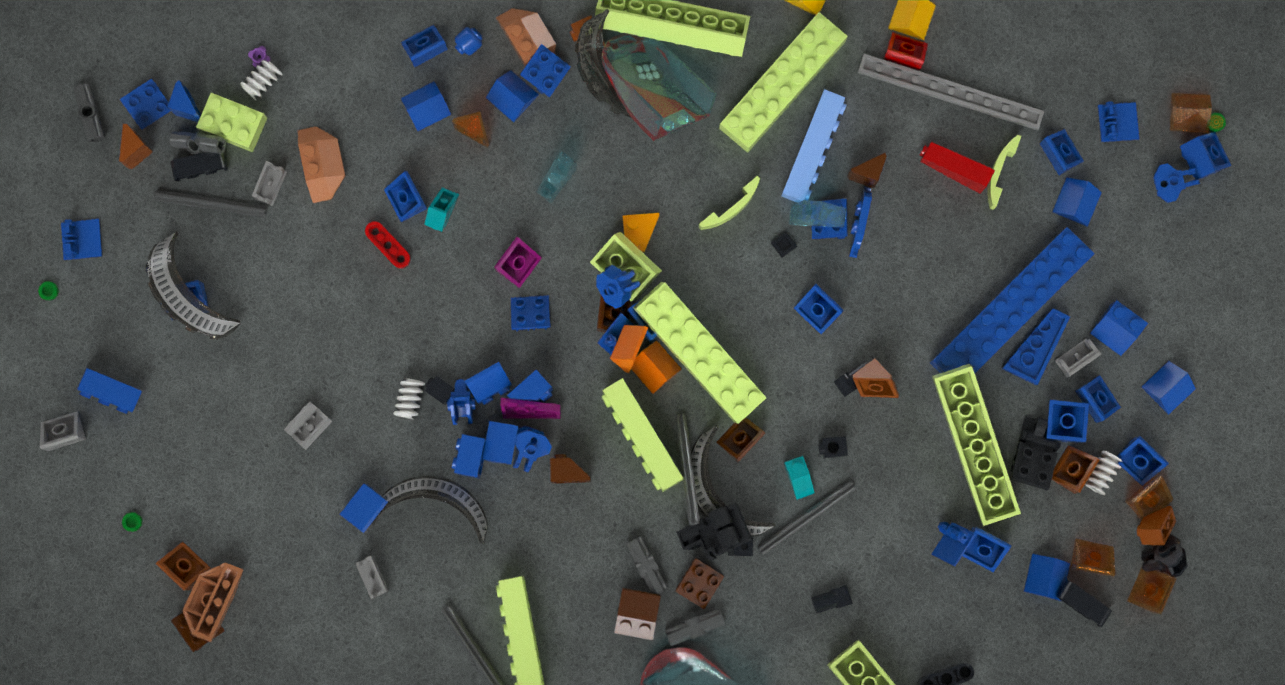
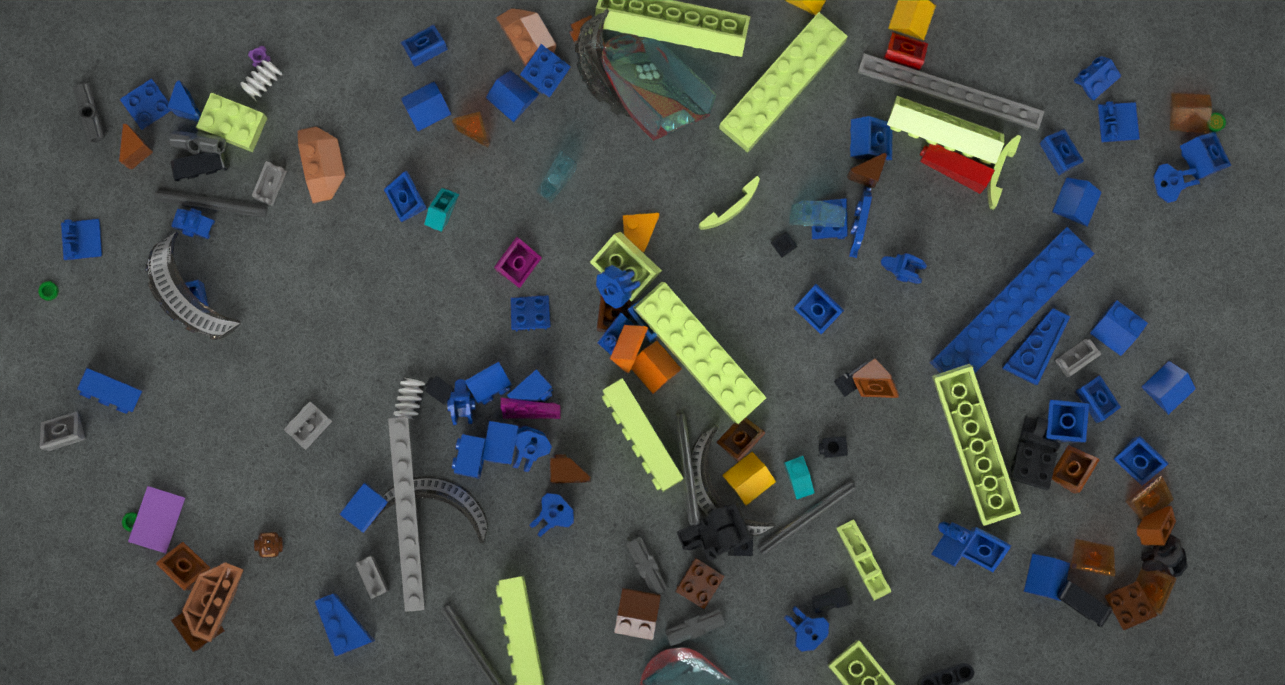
(156, 519): none -> medium lavender tile
(192, 223): none -> blue hinge
(268, 544): none -> reddish brown head
(341, 625): none -> blue wedge
(381, 239): red plate -> none
(406, 513): none -> light grey plate
(468, 41): blue head -> none
(551, 514): none -> blue hinge
(749, 478): none -> yellow slope
(806, 629): none -> blue hinge
(813, 146): light blue brick -> none
(864, 560): none -> yellowish green slope
(870, 138): none -> blue slope
(904, 267): none -> blue hinge
(946, 130): none -> yellowish green brick
(1098, 77): none -> blue bracket
(1102, 472): white piece -> none
(1130, 605): none -> reddish brown hinge

